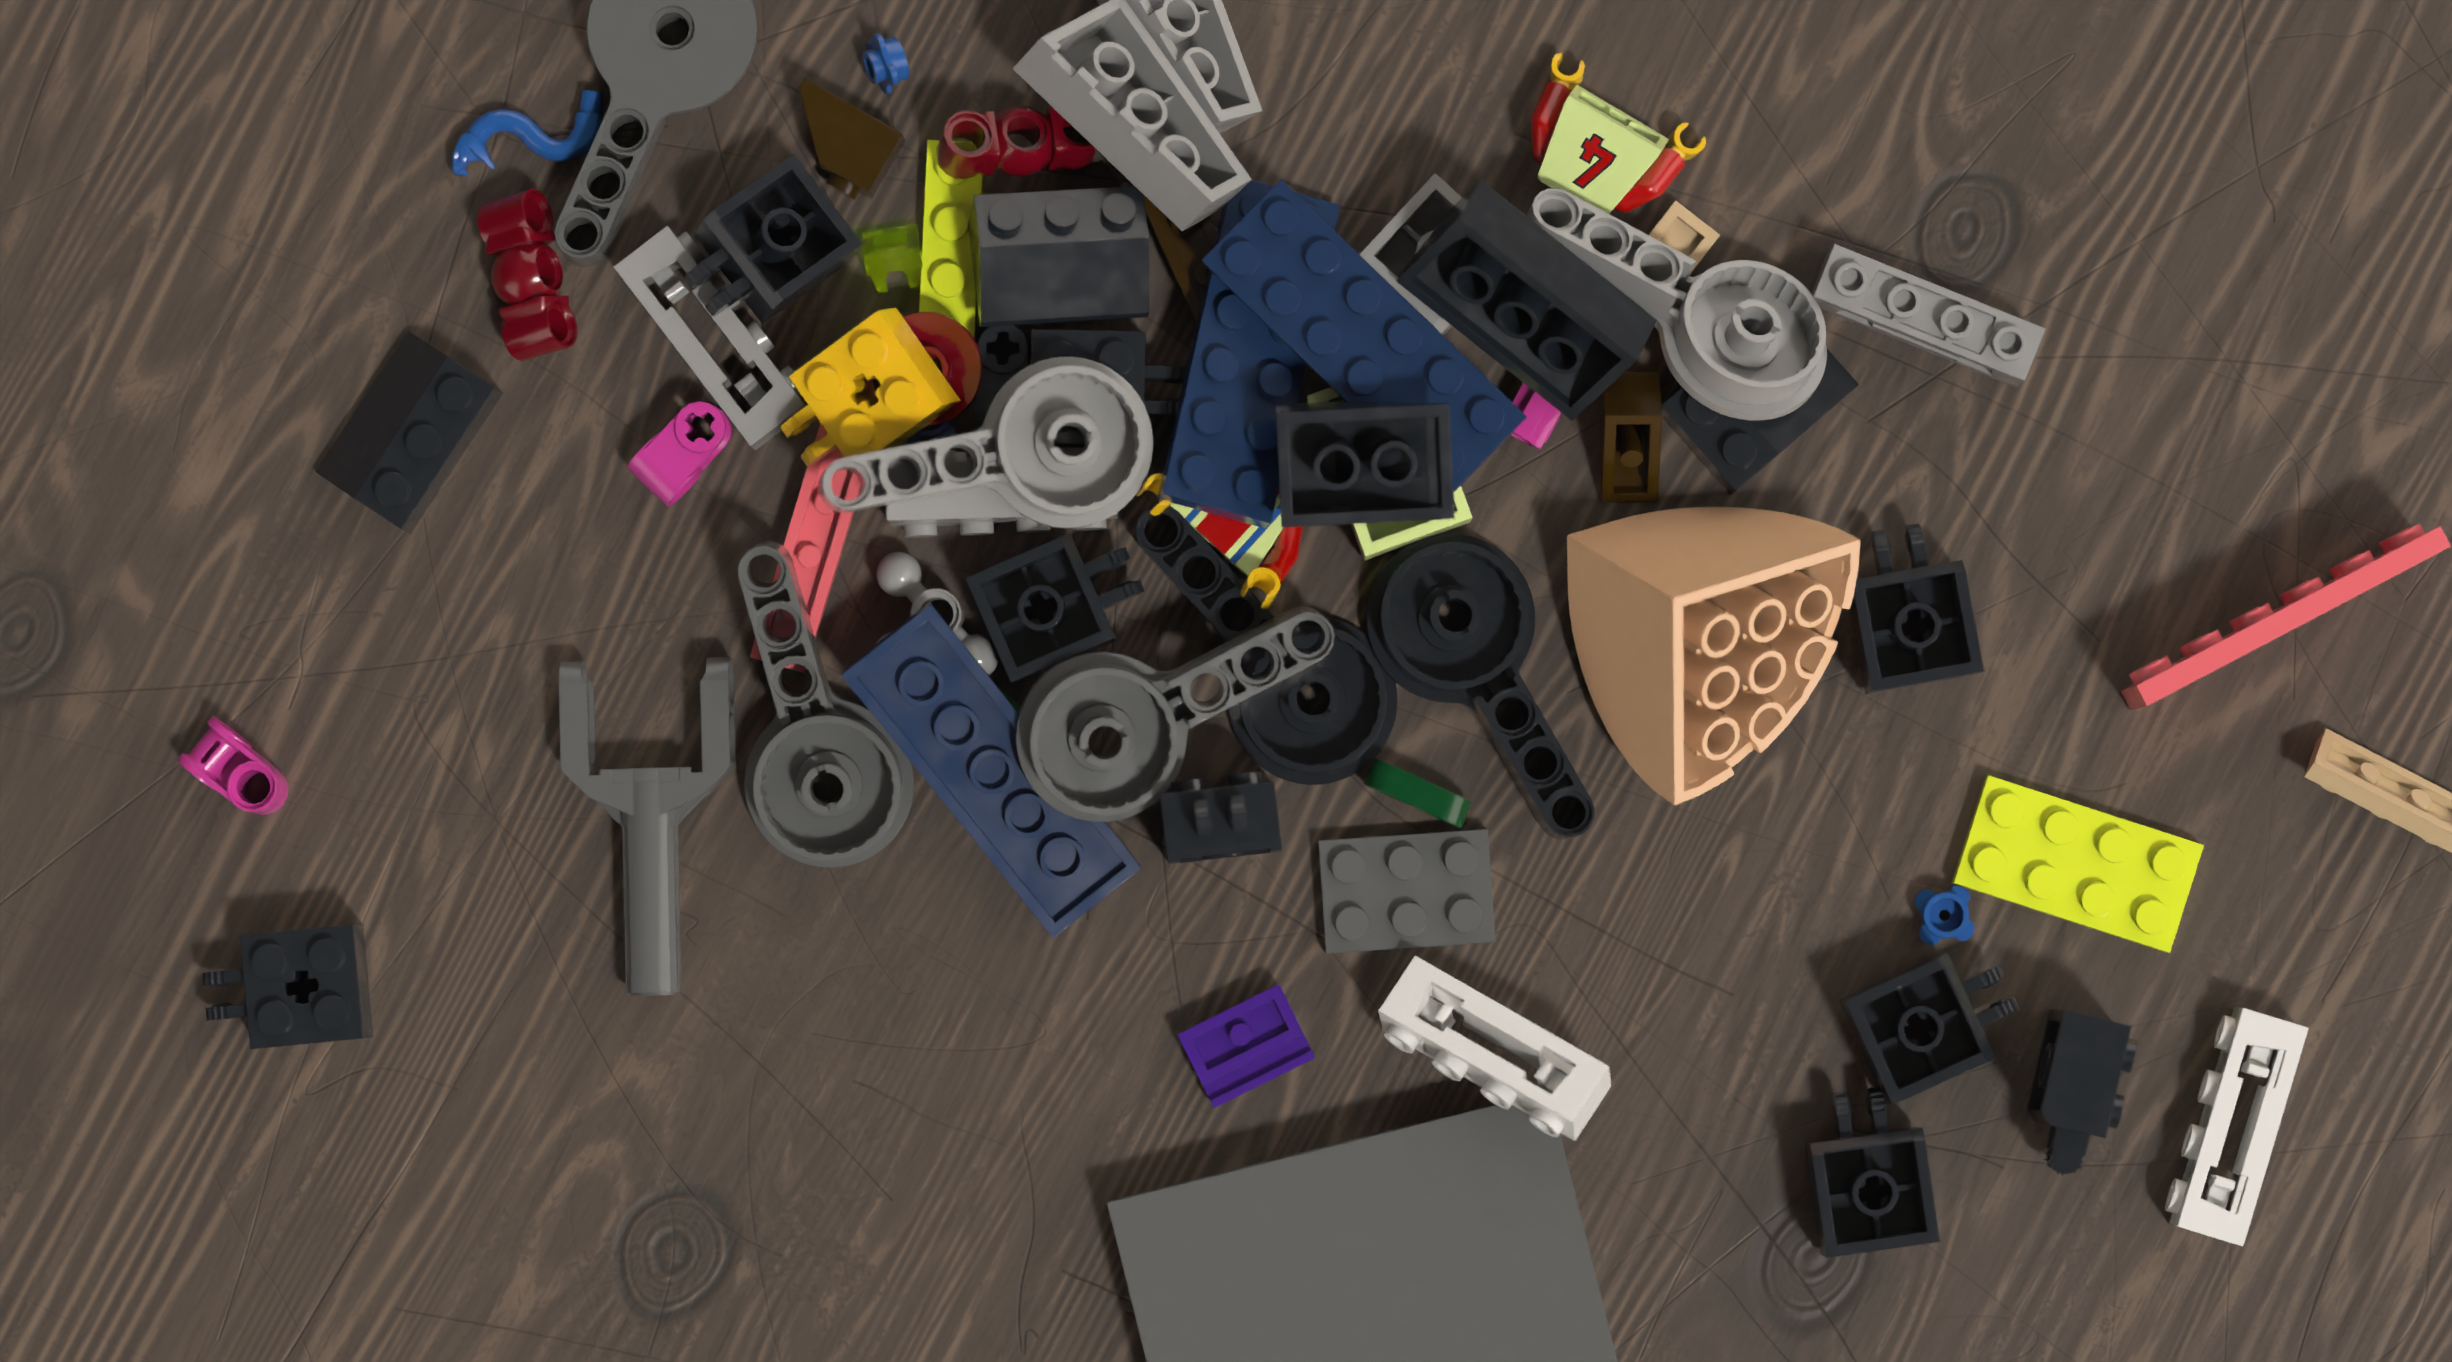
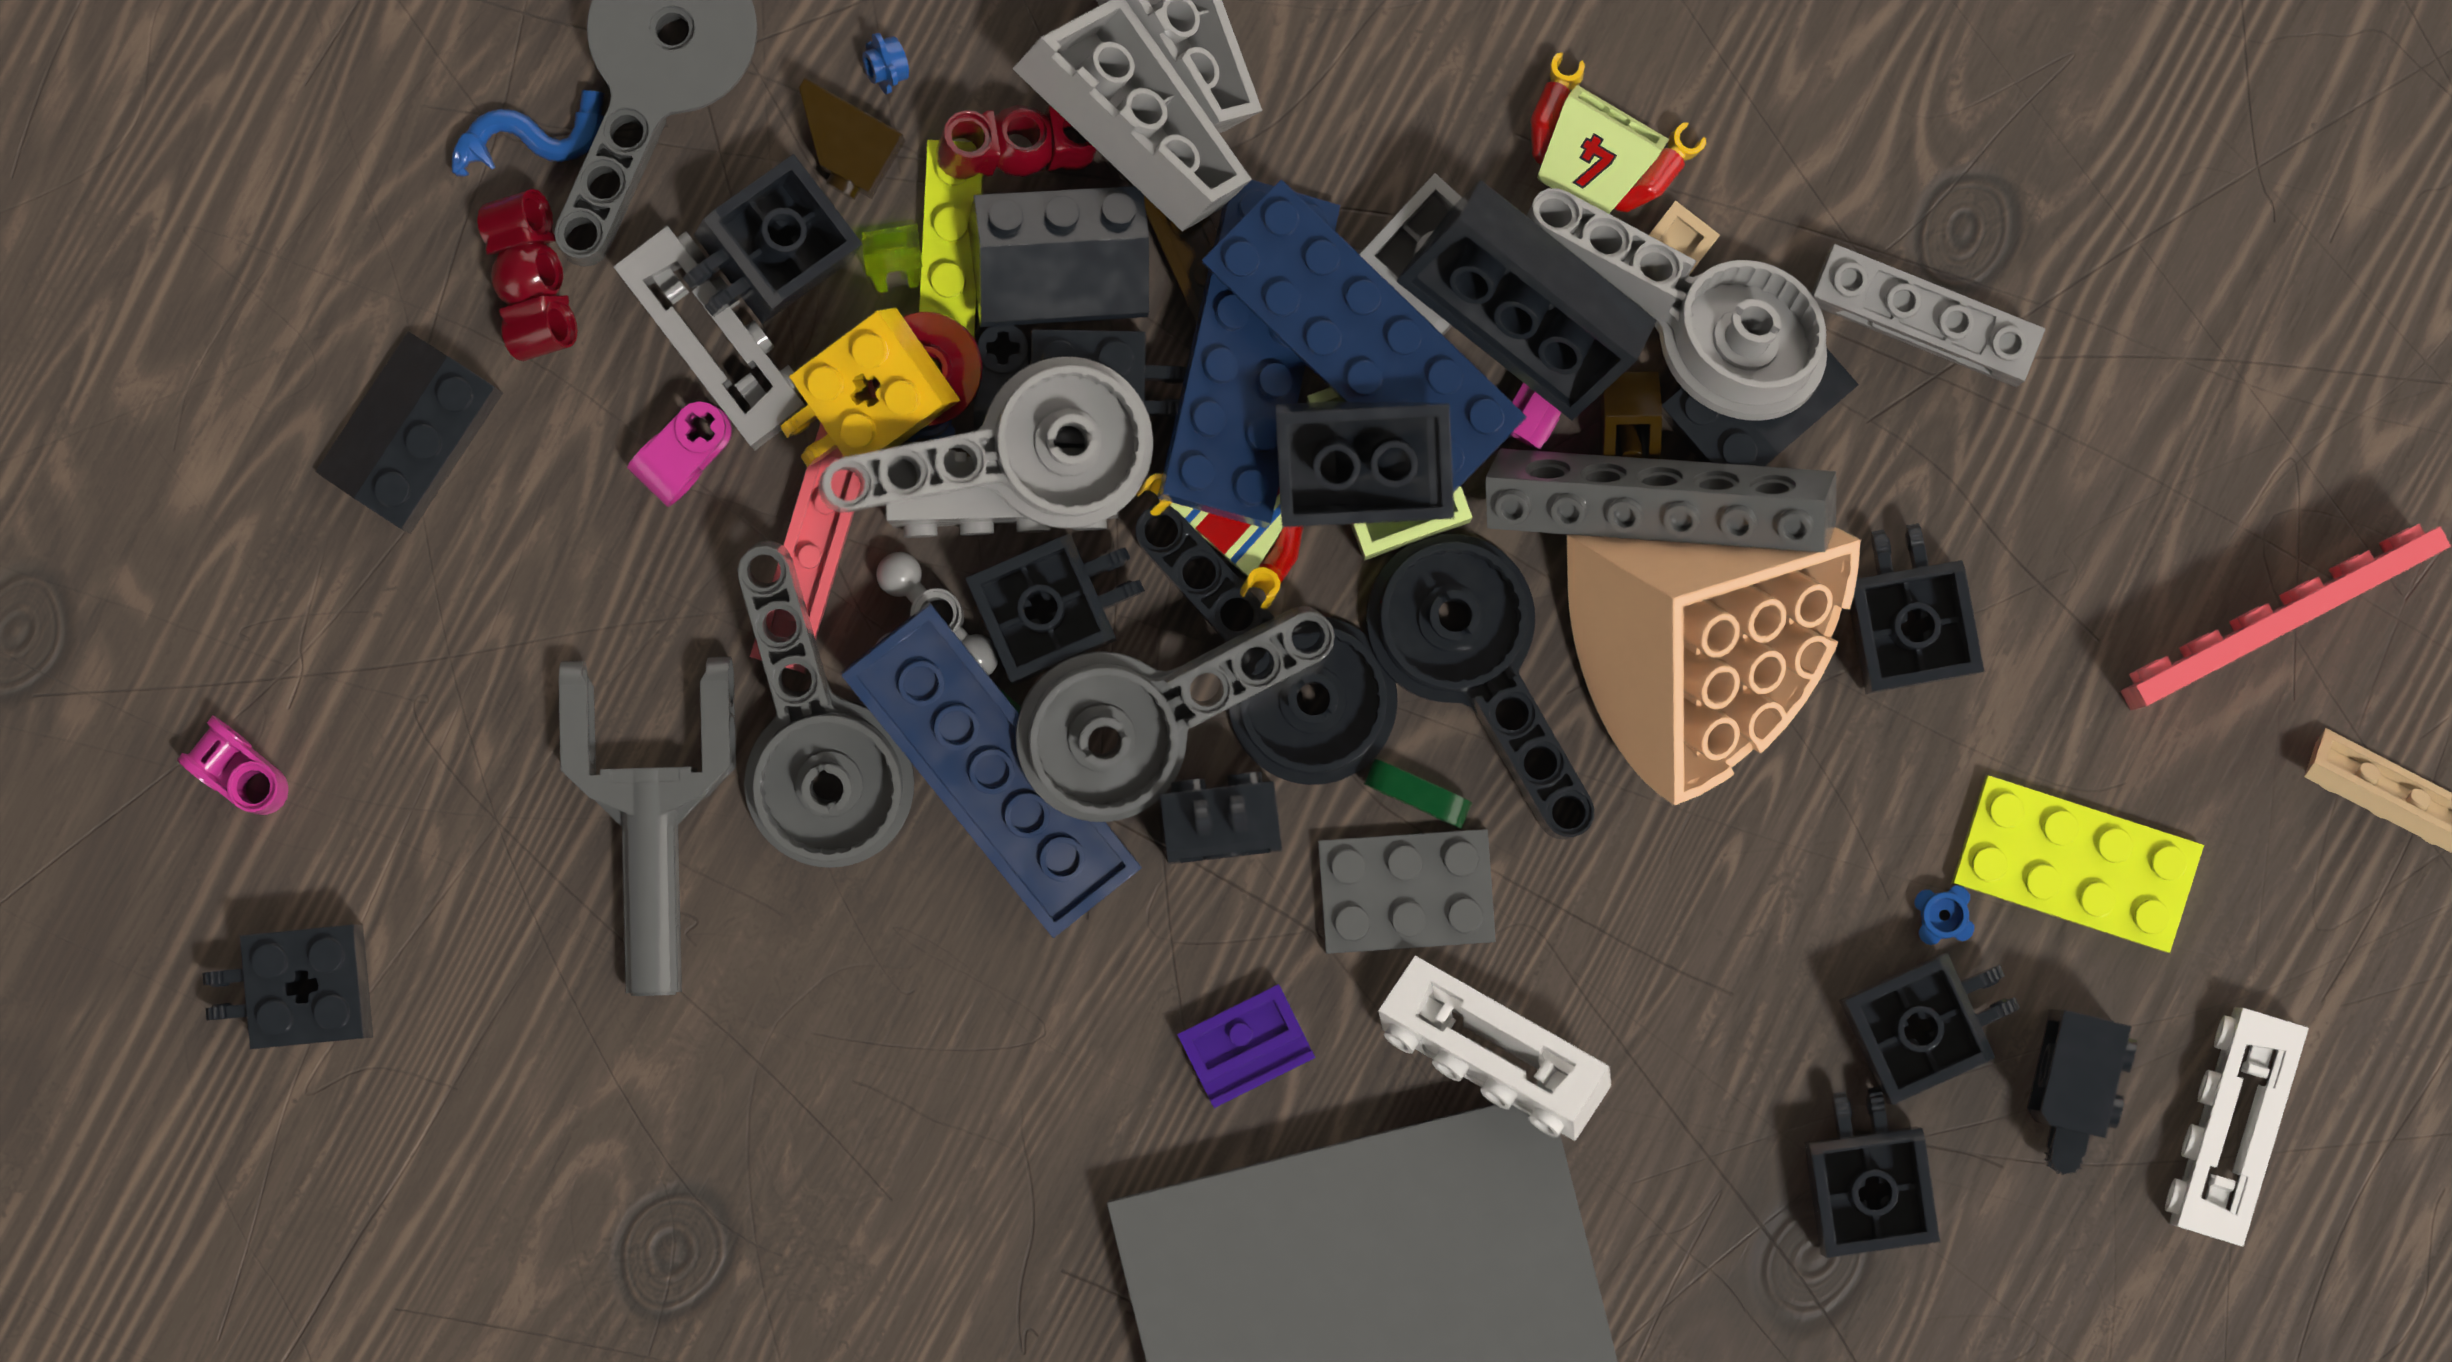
(1661, 500): none -> dark grey brick

